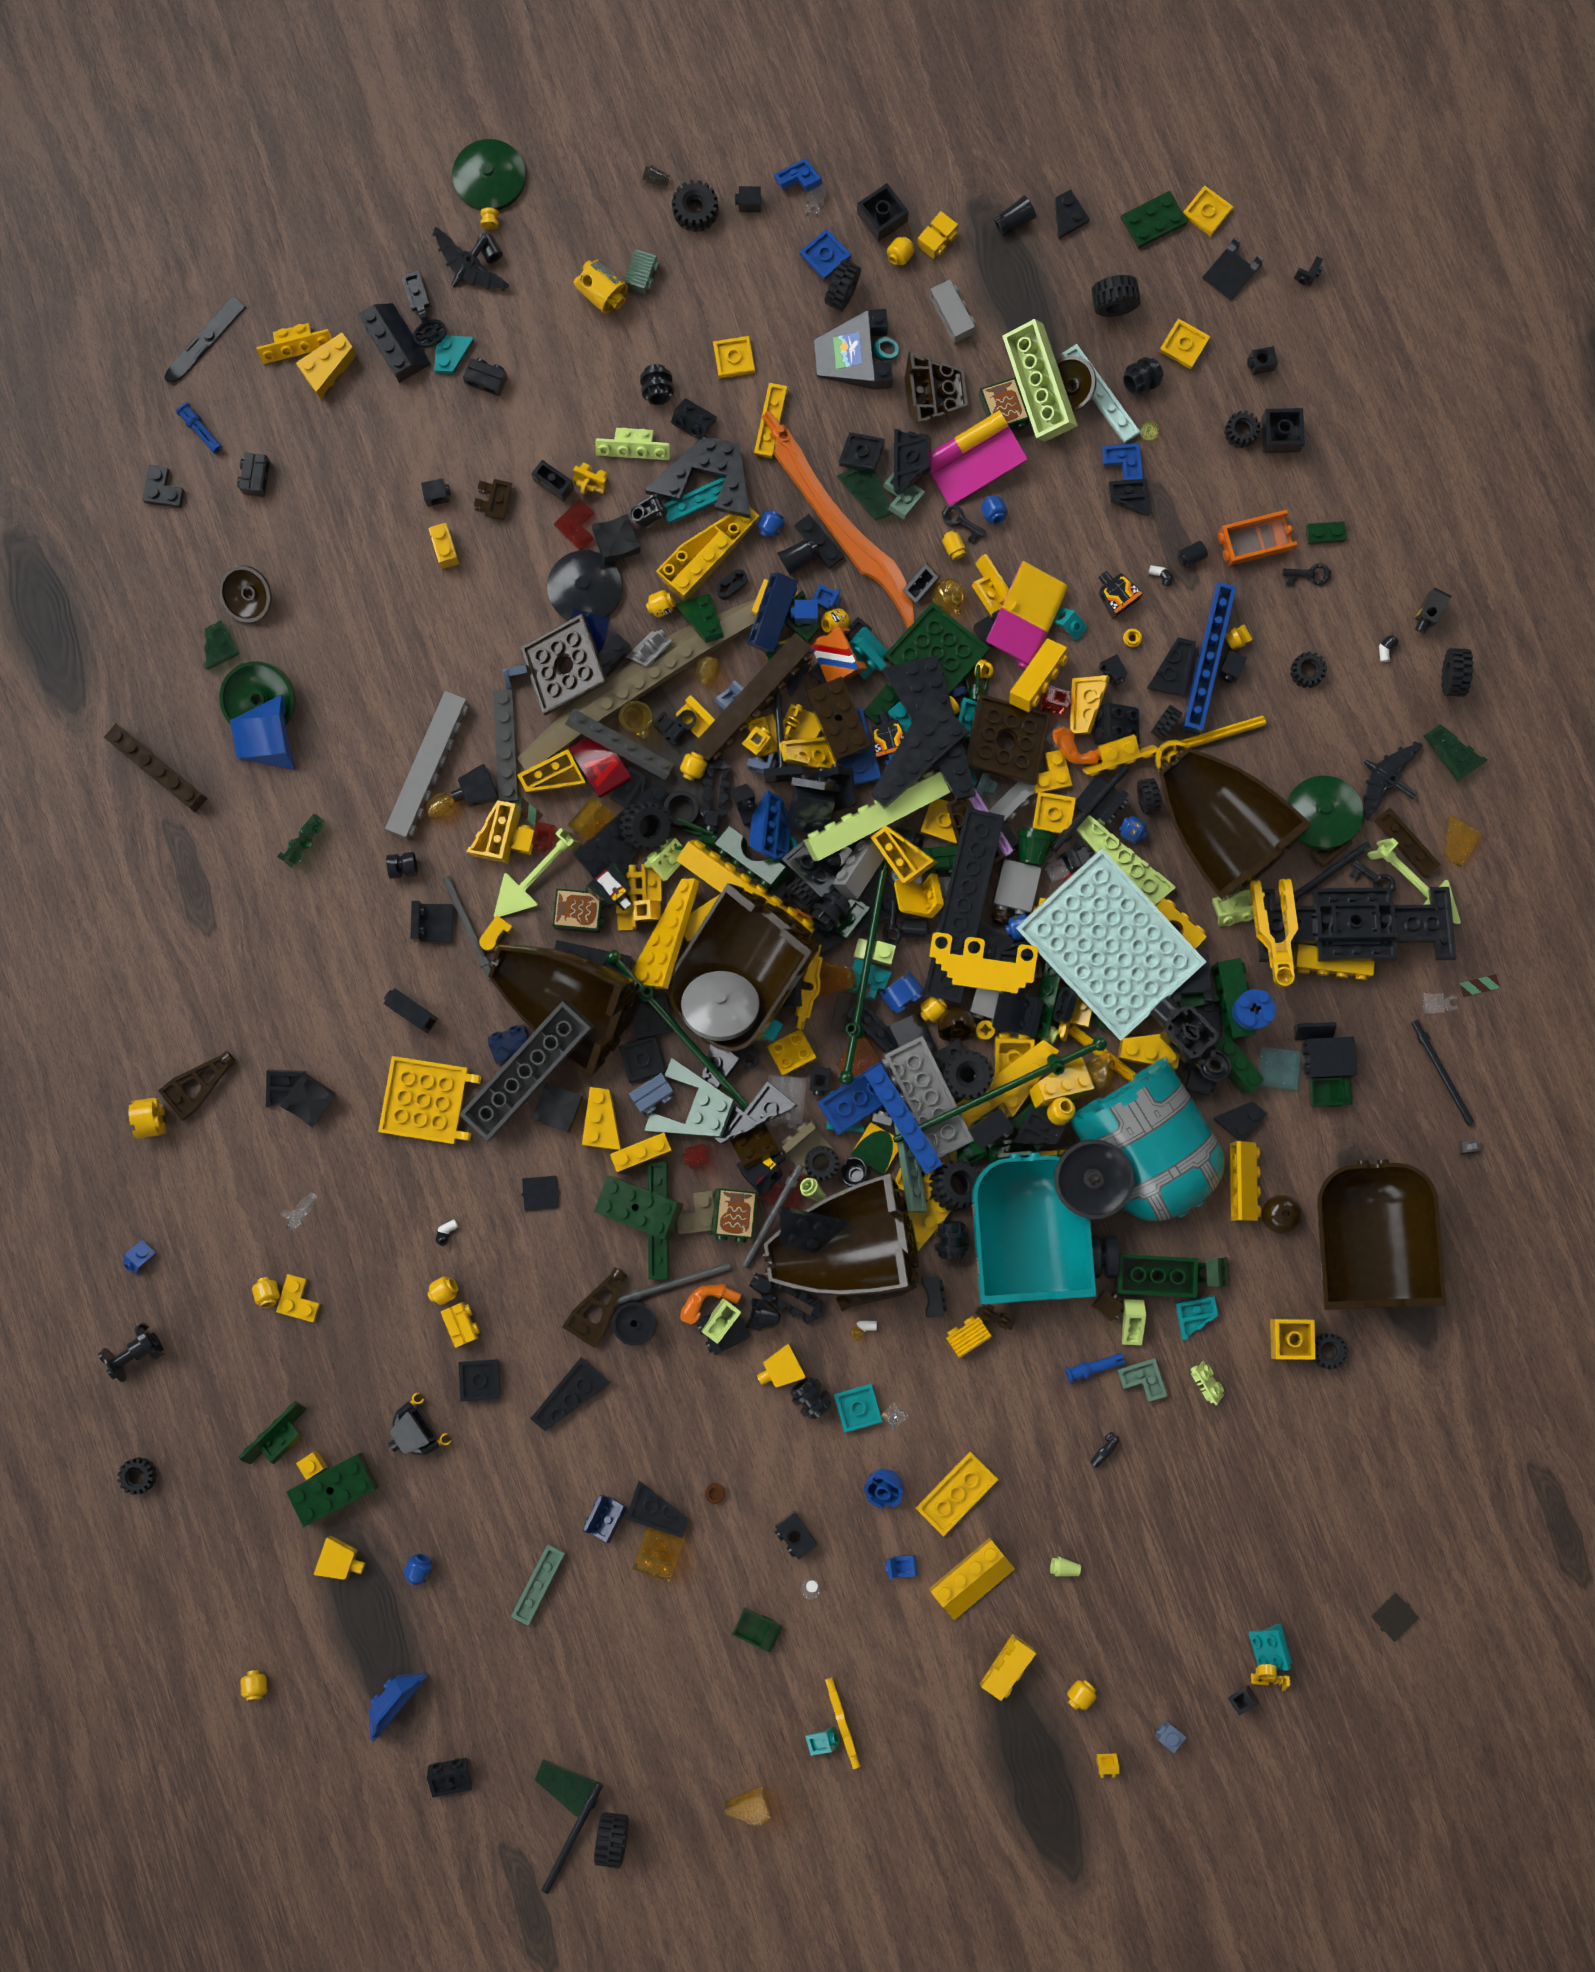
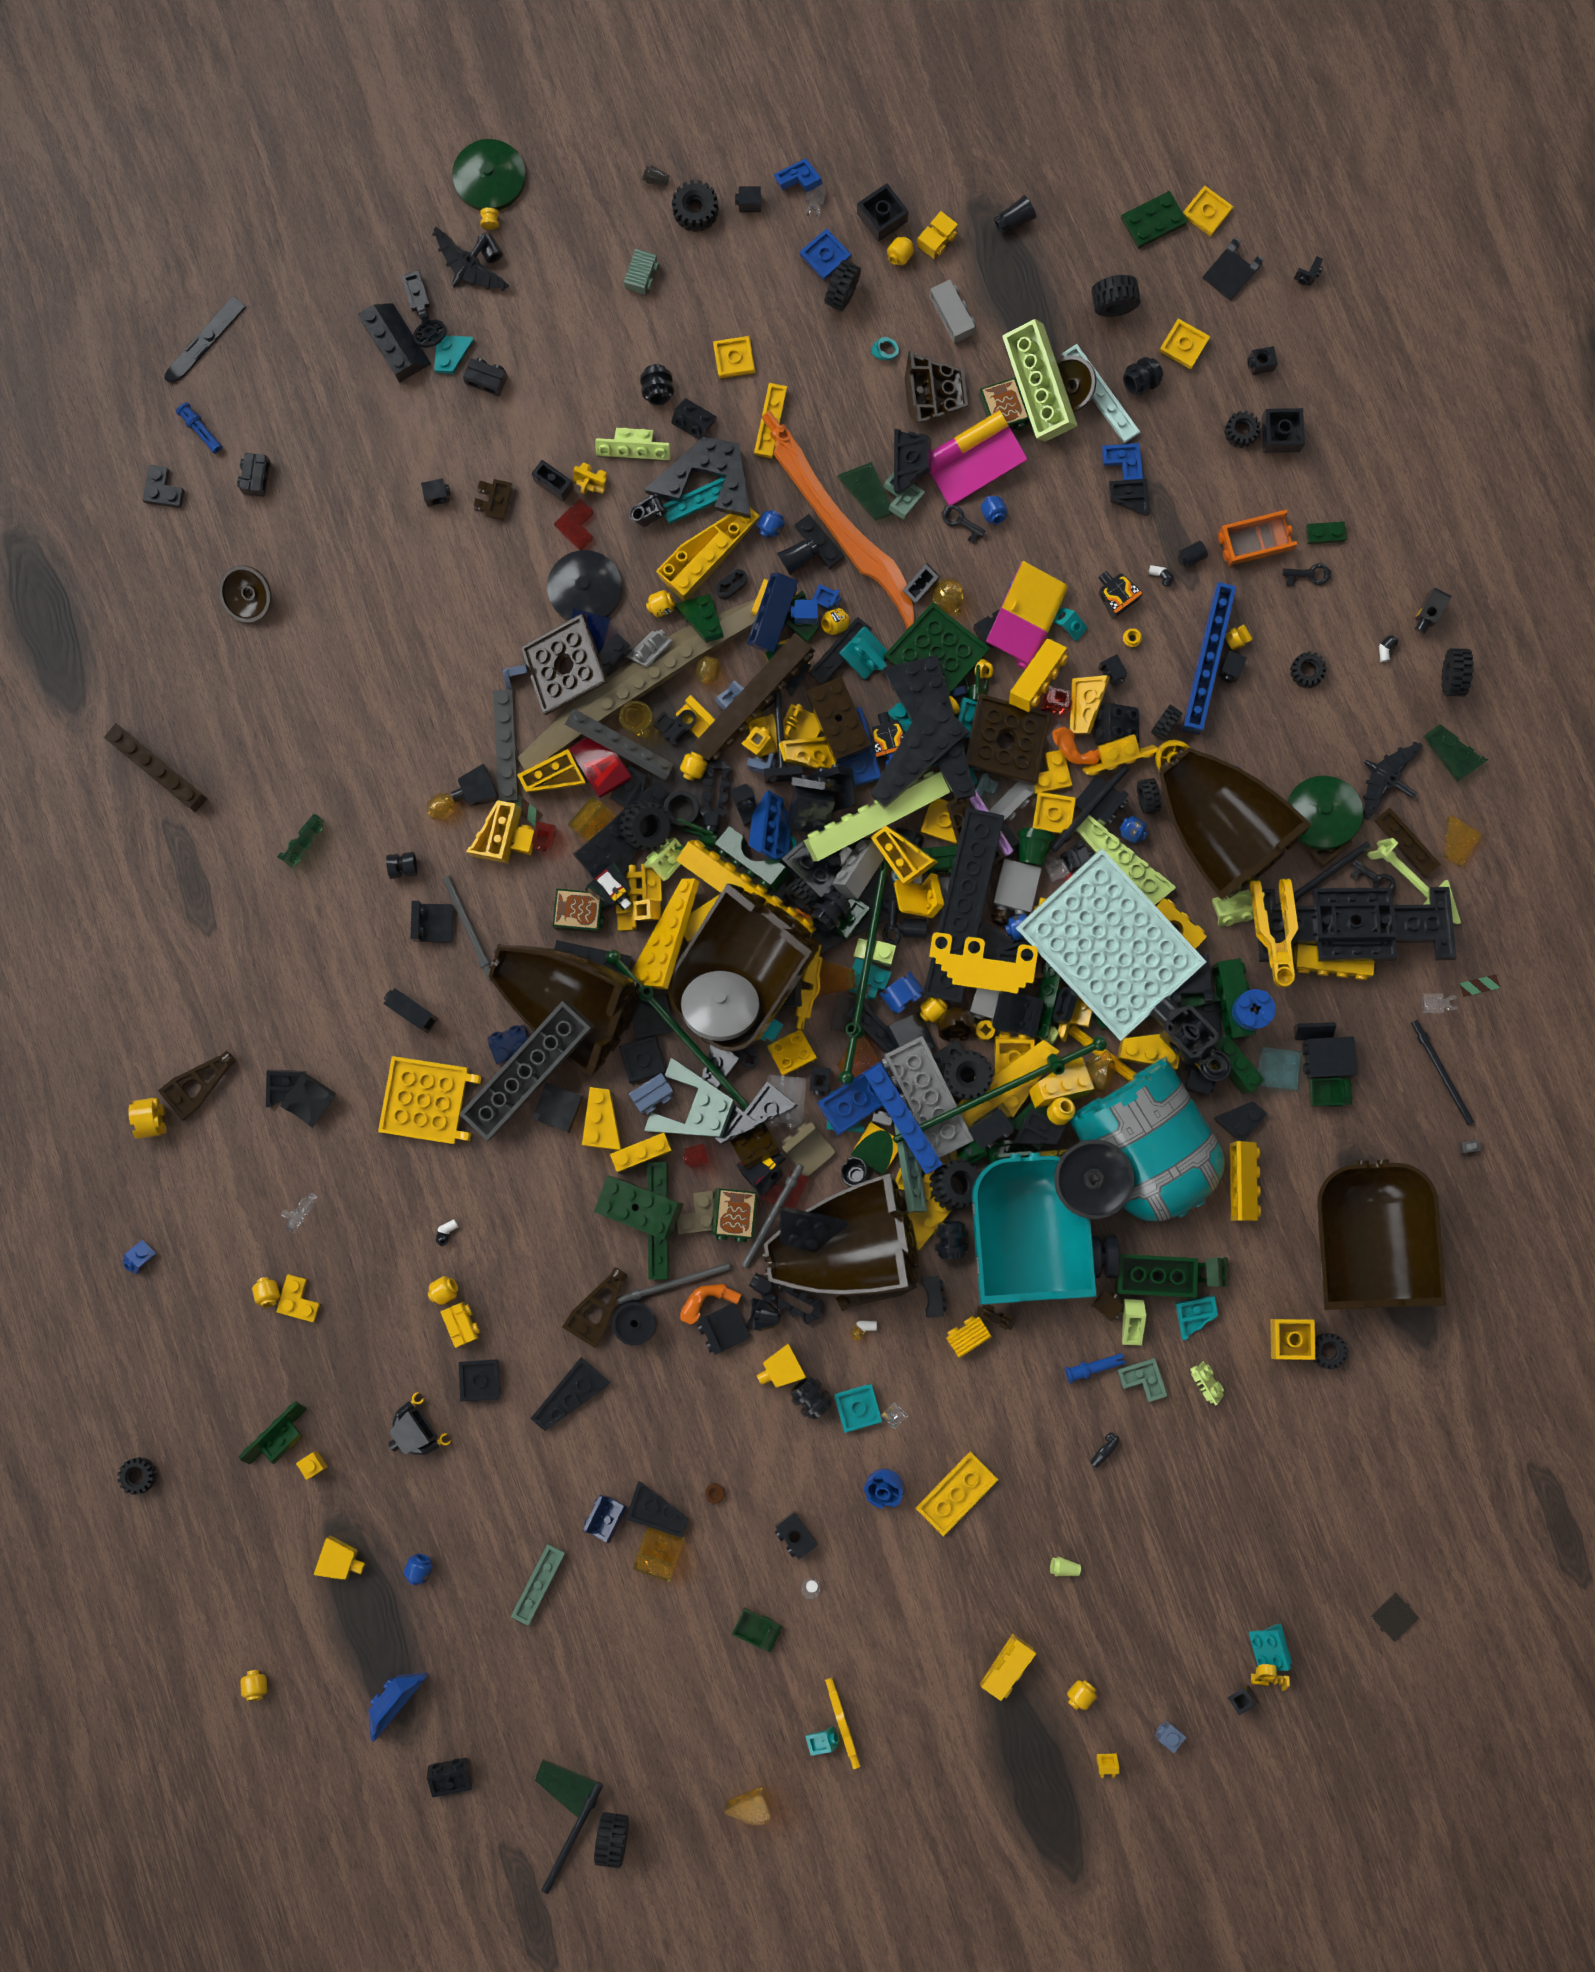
(144, 1344): black piece -> none
(218, 645): clear green wing -> none
(253, 685): dark green dish -> none
(262, 735): blue wedge -> none
(292, 342): yellow bracket -> none
(327, 363): yellow wedge -> none
(348, 1479): dark green brick -> none
(427, 766): light grey brick -> none
(443, 545): yellow brick -> none
(493, 934): yellow leg -> none
(514, 897): yellowish green piece -> none
(540, 1193): black piece -> none
(601, 286): yellow cylinder -> none
(616, 539): black brick -> none
(720, 1320): yellowish green arch -> none
(810, 1188): yellowish green cone -> none
(821, 1151): black tyre -> none
(836, 655): panel -> none
(847, 352): wedge -> none
(862, 452): black tile -> none
(881, 703): dark green plate -> none
(902, 1566): blue bracket -> none
(954, 545): yellow brick -> none
(971, 1579): yellow slope -> none
(991, 587): yellow bracket -> none
(1069, 214): black wing -> none
(1149, 430): clear yellow tile -> none
(1175, 669): black wing -> none
(1225, 732): yellow axle -> none
(1281, 1214): dark brown cylinder -> none

